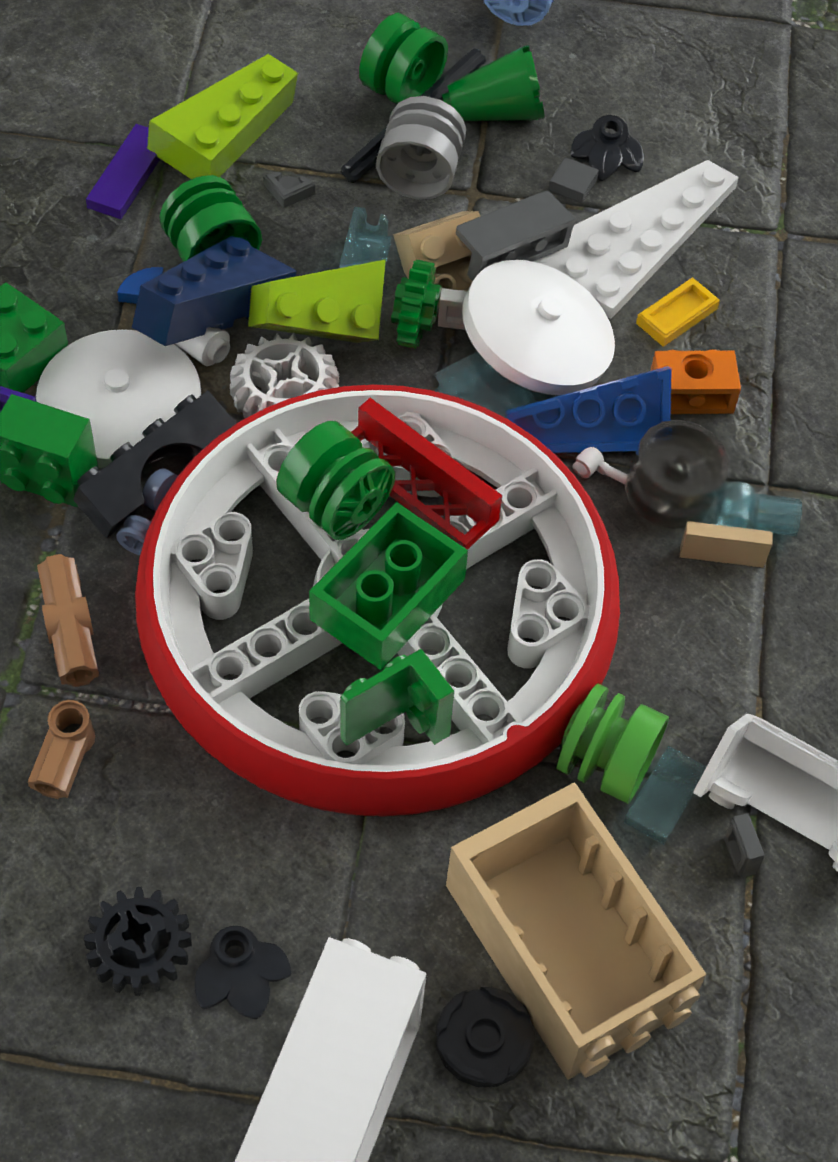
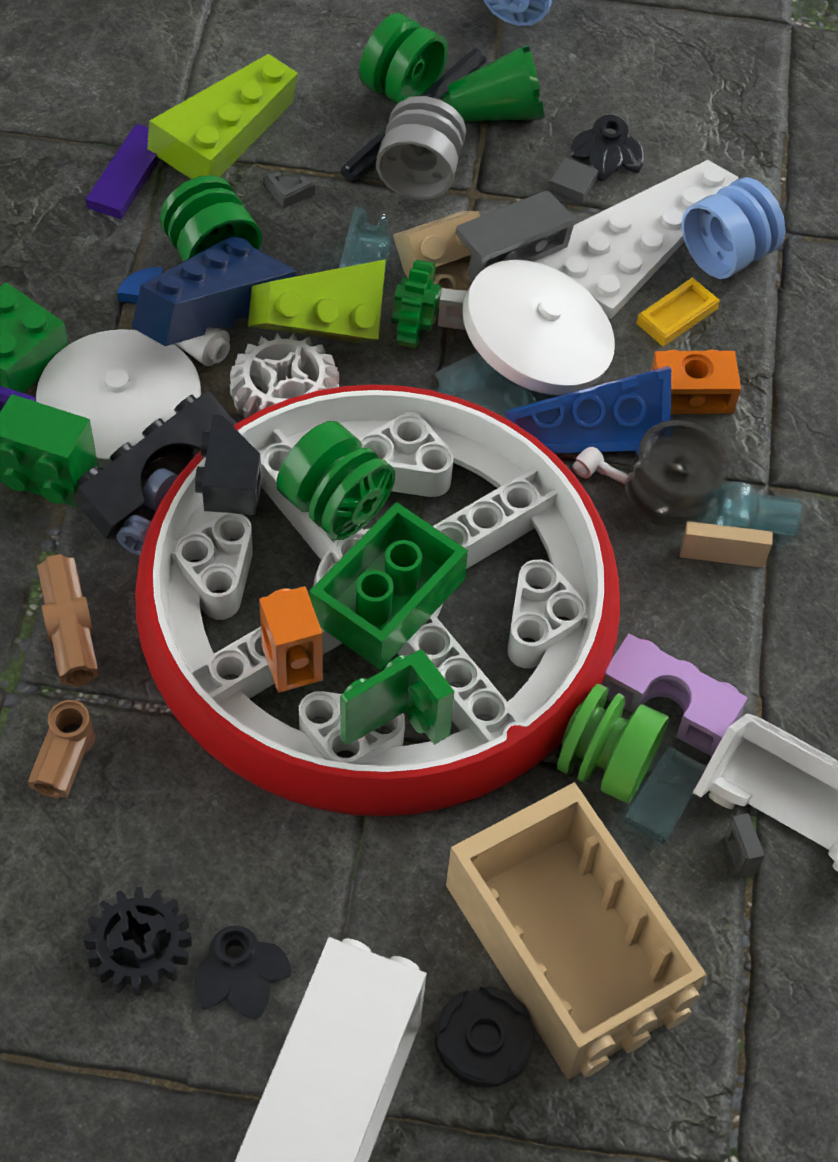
(231, 470): none -> black slope
(291, 638): none -> orange brick
(435, 473): red fence -> none
(646, 672): none -> lavender arch
(733, 227): none -> light blue wheel

